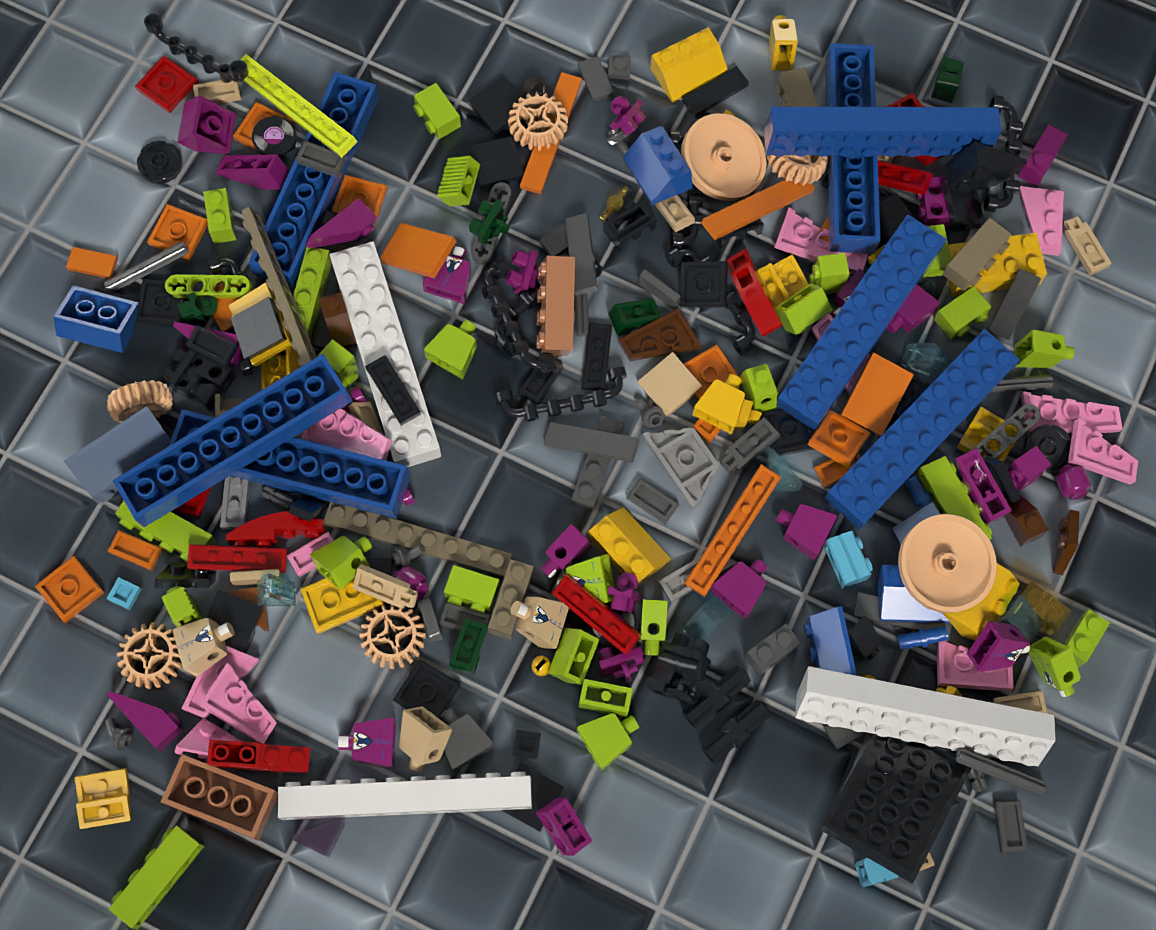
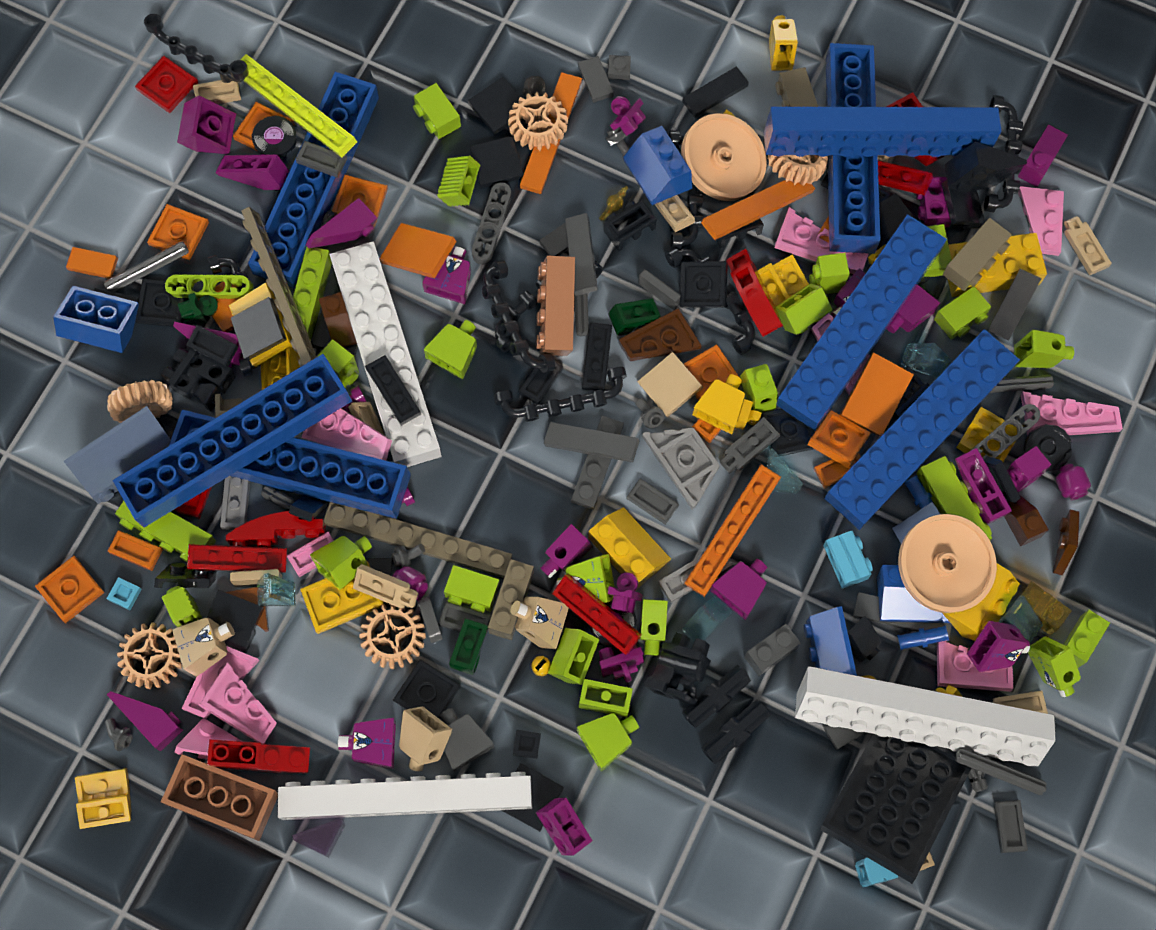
(156, 877): lime brick -> none
(159, 162): black tile -> none
(219, 215): lime brick -> none
(484, 229): dark green hips -> none
(527, 272): magenta hips -> none
(688, 64): yellow slope -> none
(807, 528): magenta torso -> none
(947, 80): dark green plate -> none
(1098, 455): bright pink wing -> none

